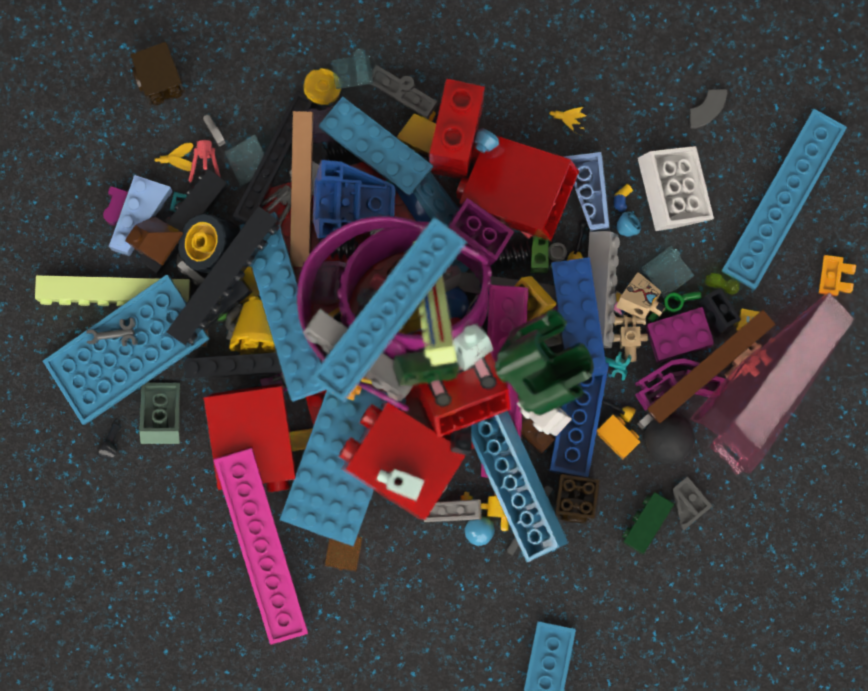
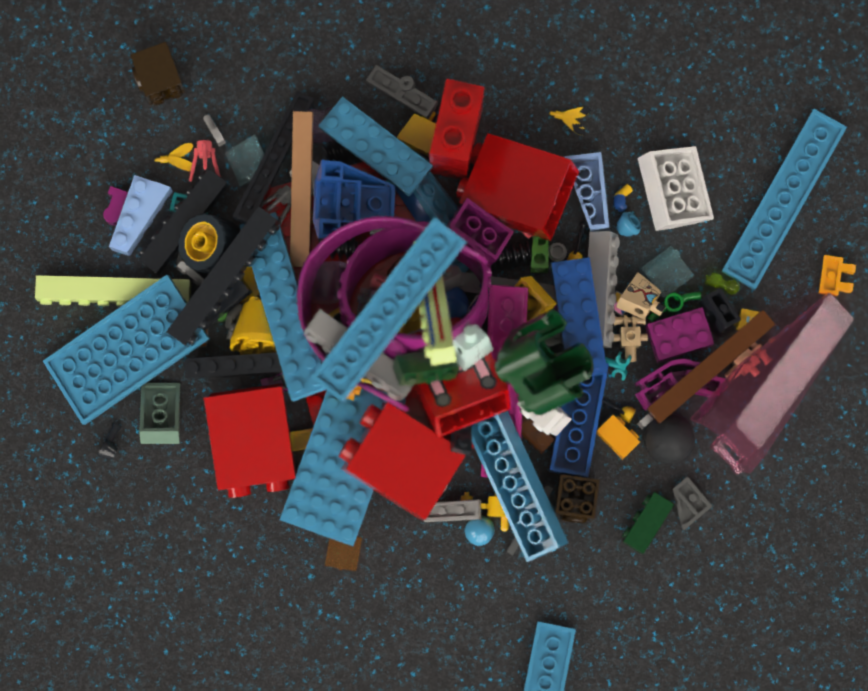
(127, 333): dark grey bar -> none
(154, 239): reddish brown slope -> none
(260, 545): dark pink plate -> none
(320, 87): yellow tile -> none
(352, 71): clear light blue hinge -> none
(411, 485): light aqua torso -> none
(485, 140): dark azure cone -> none
(709, 109): dark grey tile -> none

